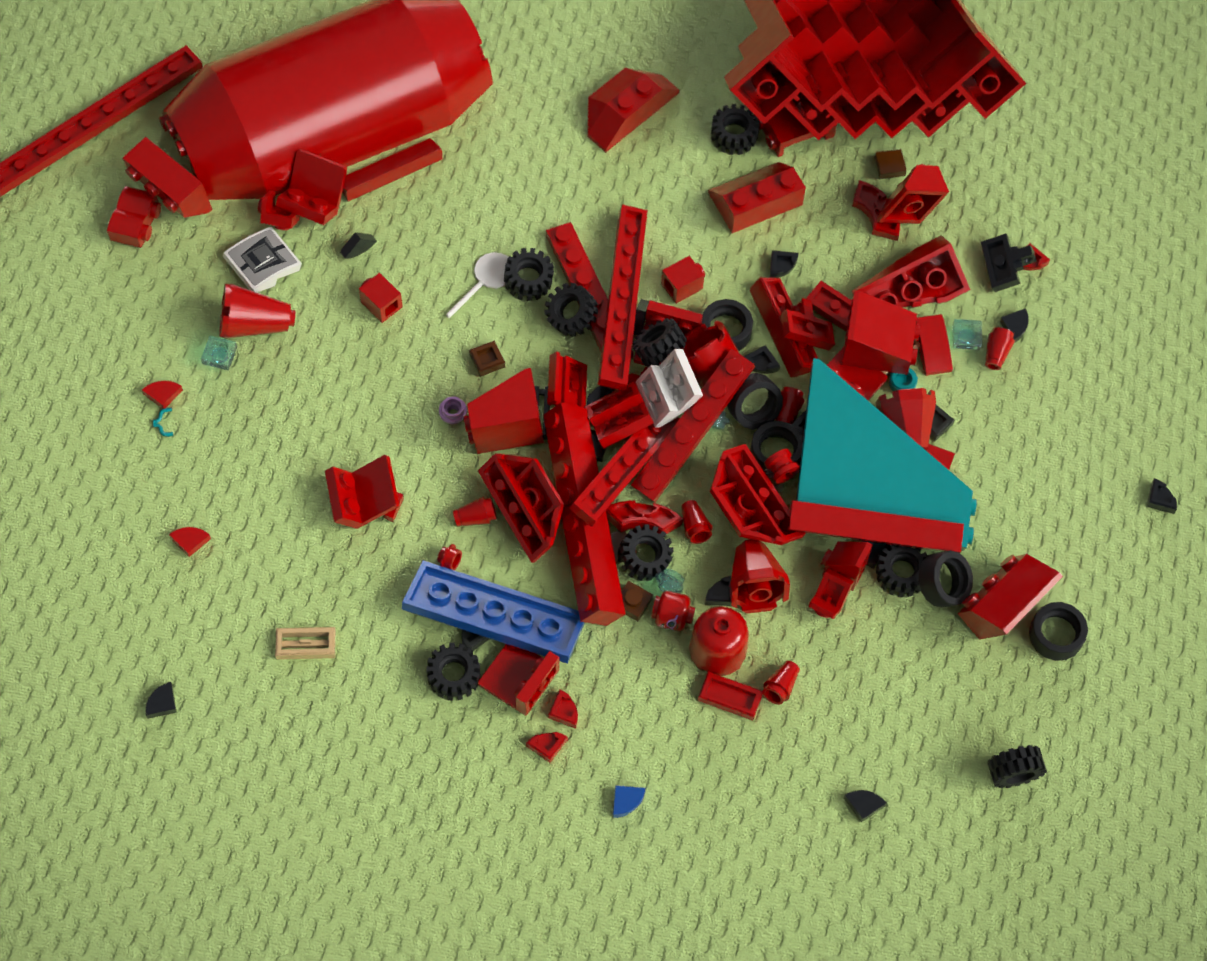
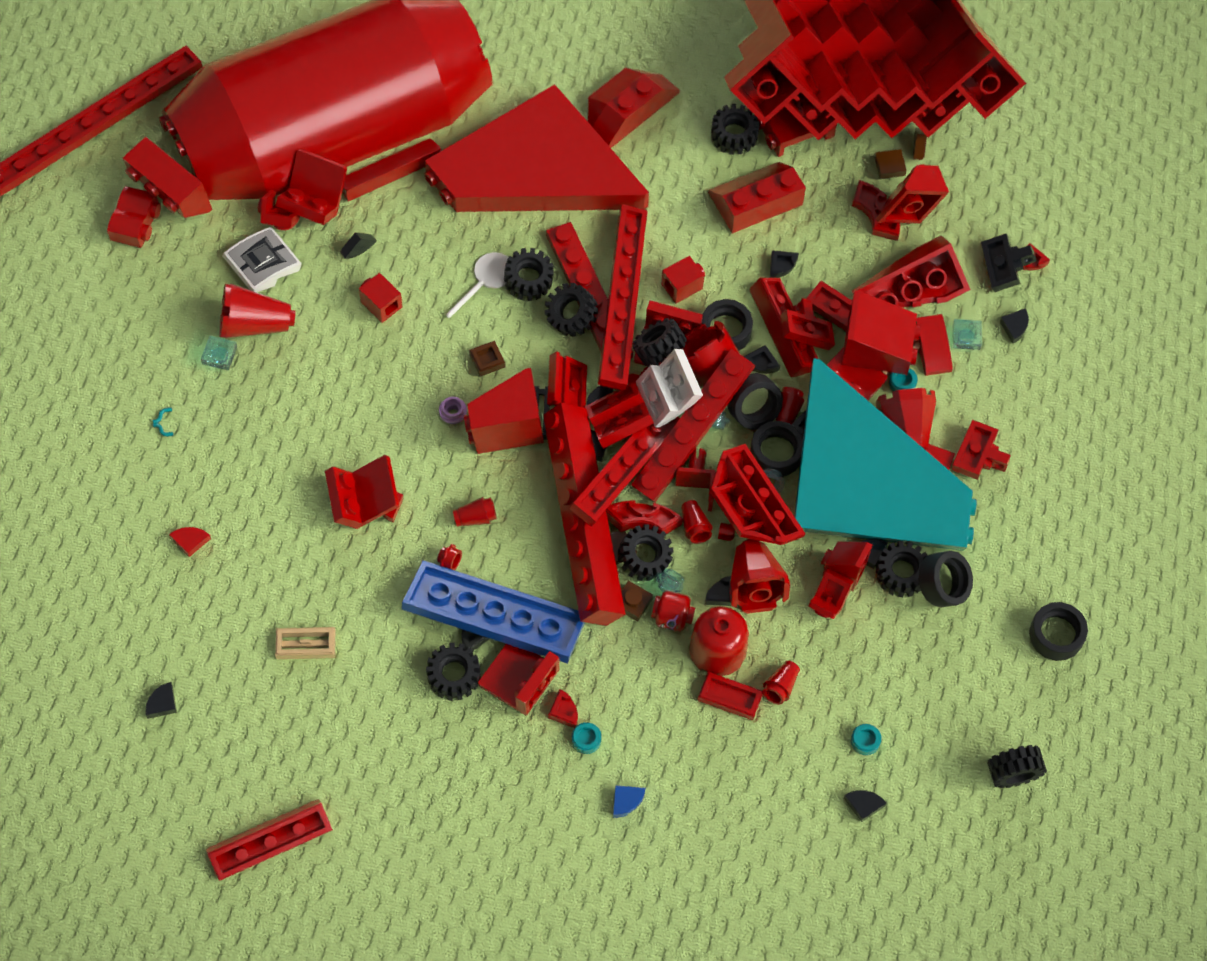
(162, 392): red tile -> none
(269, 839): none -> red slope
(525, 500): red wedge -> none
(534, 161): none -> red slope
(547, 744): red tile -> none
(586, 738): none -> teal tile
(640, 317): black tile -> none
(696, 475): none -> red bracket
(726, 532): none -> red hand
(782, 466): red wheel -> none
(866, 739): none -> teal tile
(875, 526): red tile -> none
(919, 144): none -> reddish brown tile
(940, 423): pearl dark grey tile -> none
(979, 452): none -> red hinge
(998, 347): red cone -> none
(1008, 596): red slope -> none
(1161, 497): black tile -> none

